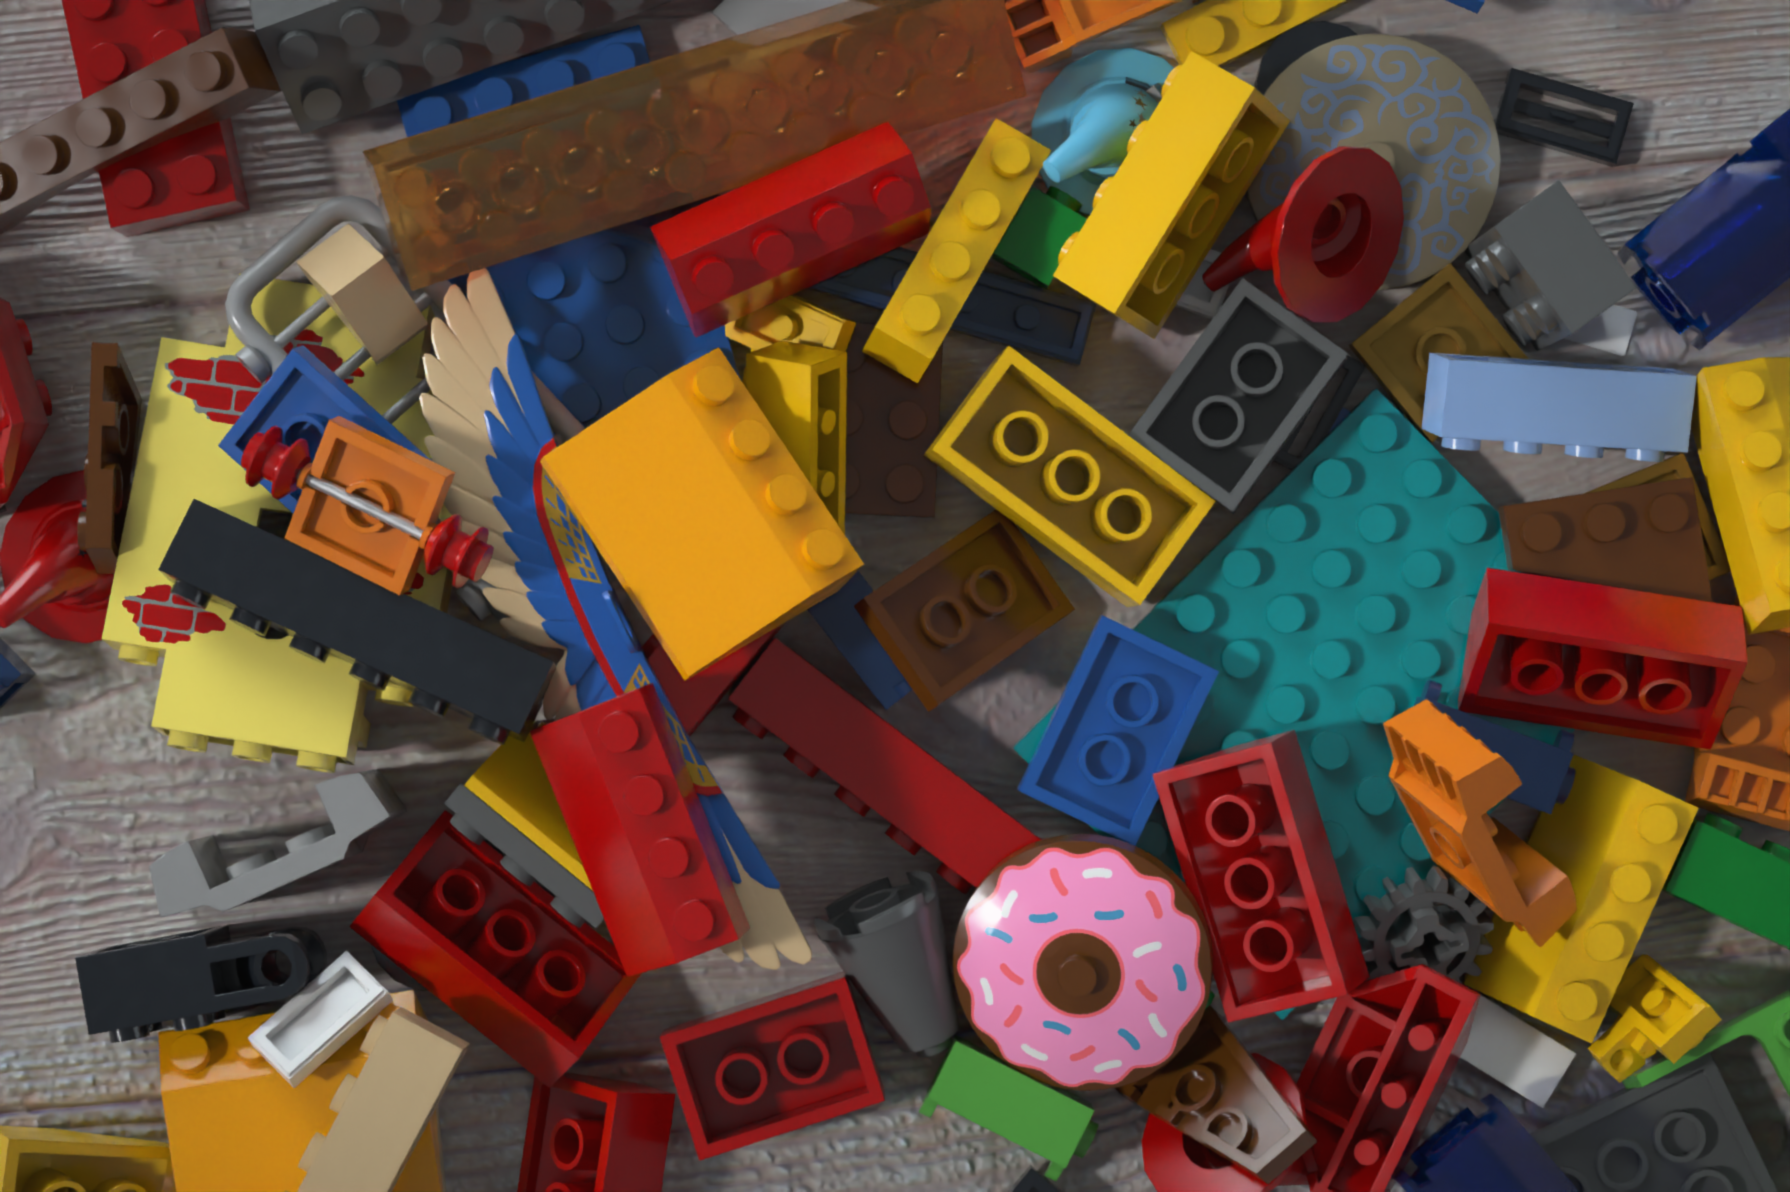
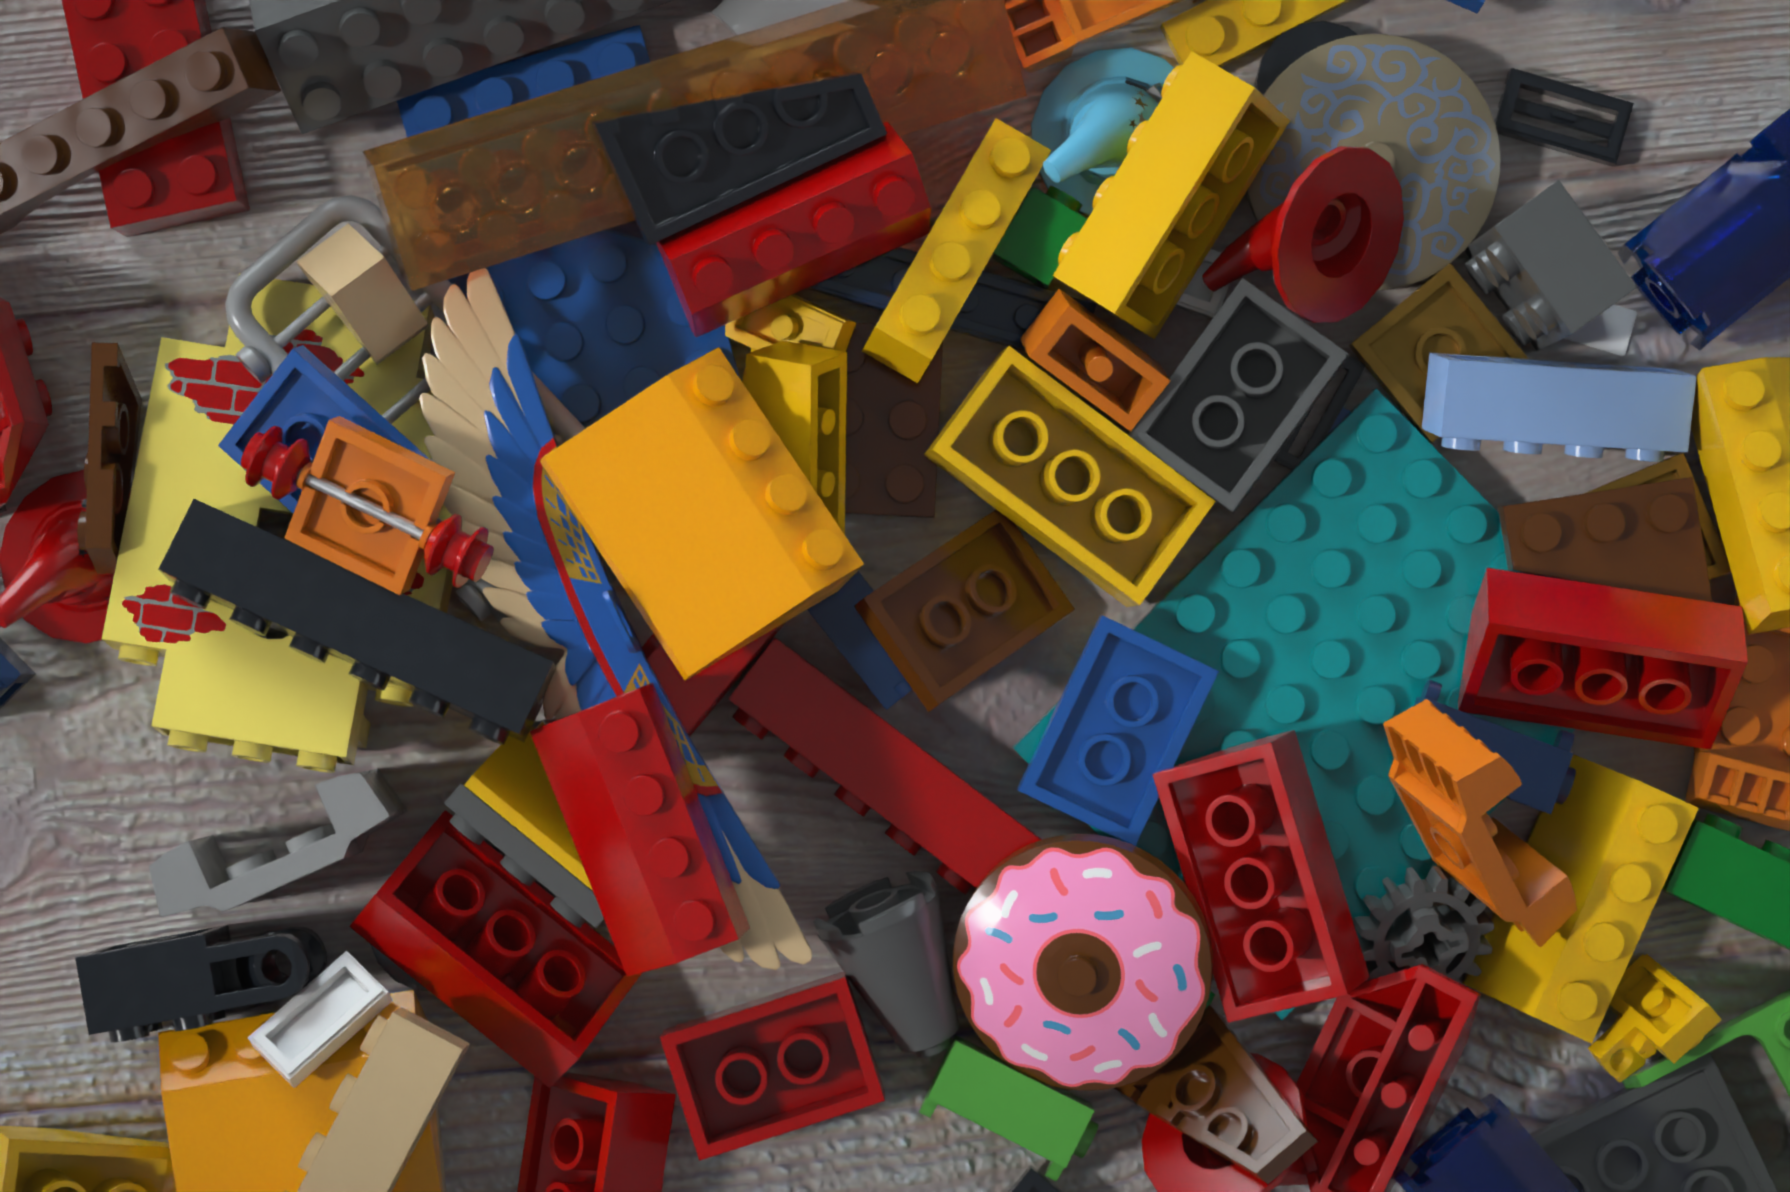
(720, 151): none -> black wing
(1094, 360): none -> orange brick
(1515, 1053): white tile -> none

